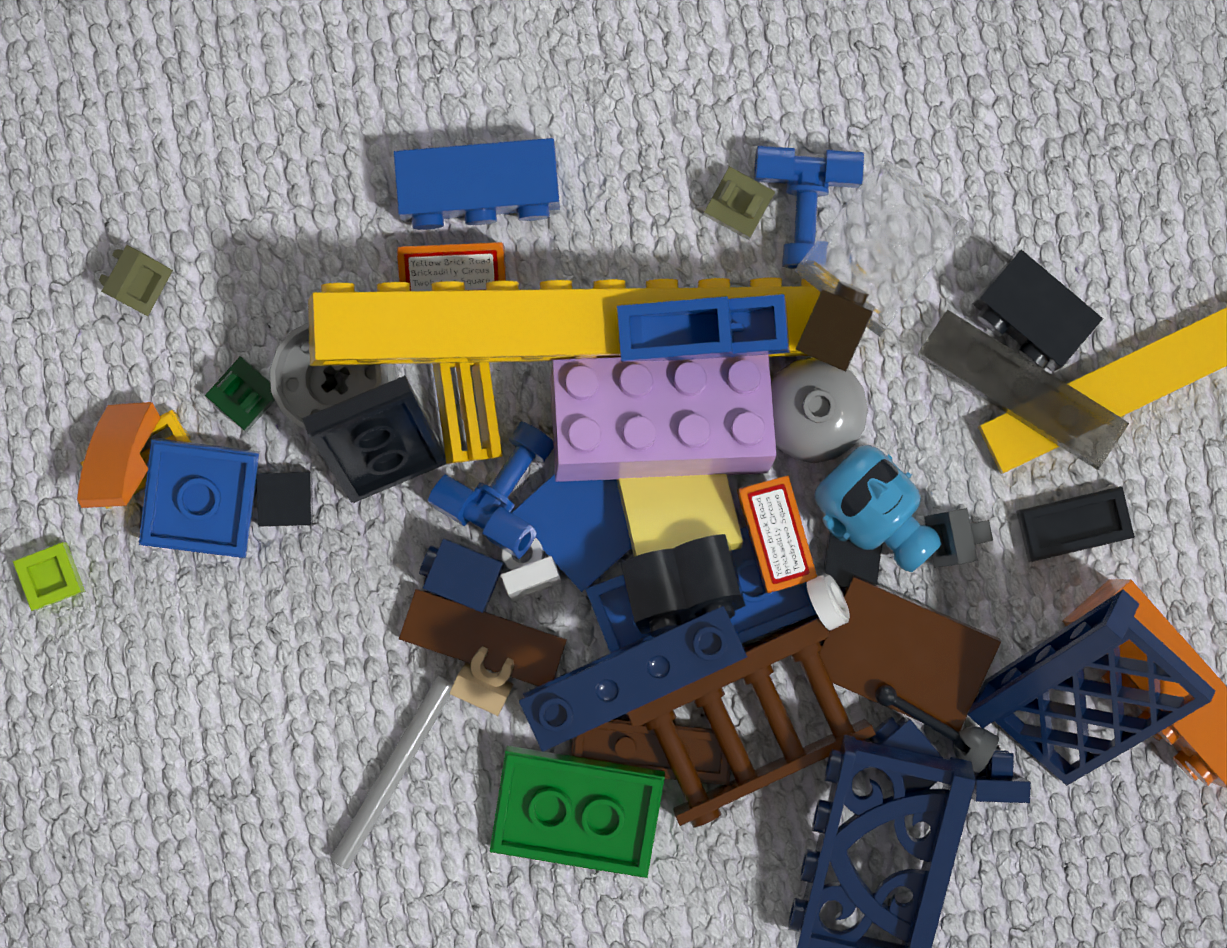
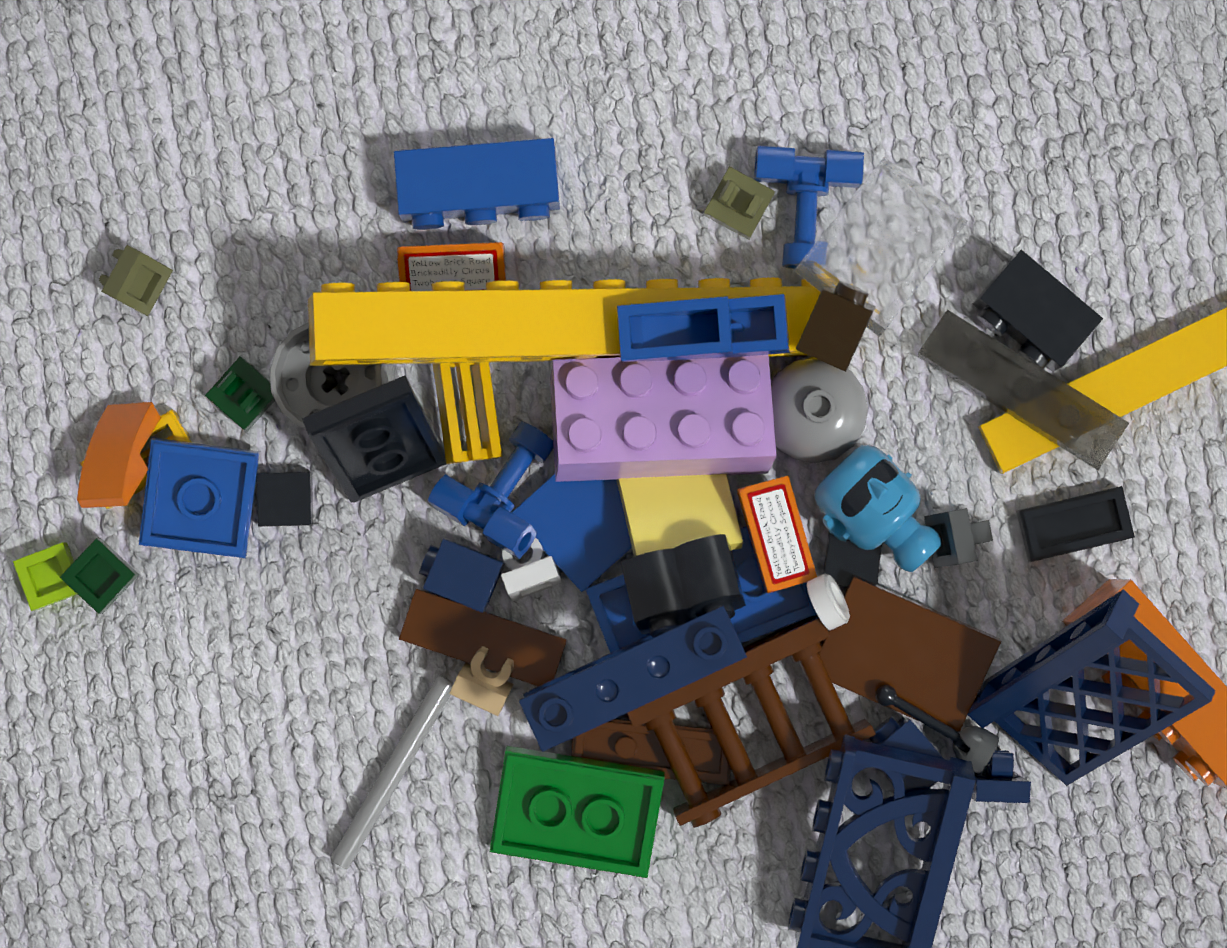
(99, 575): none -> dark green tile

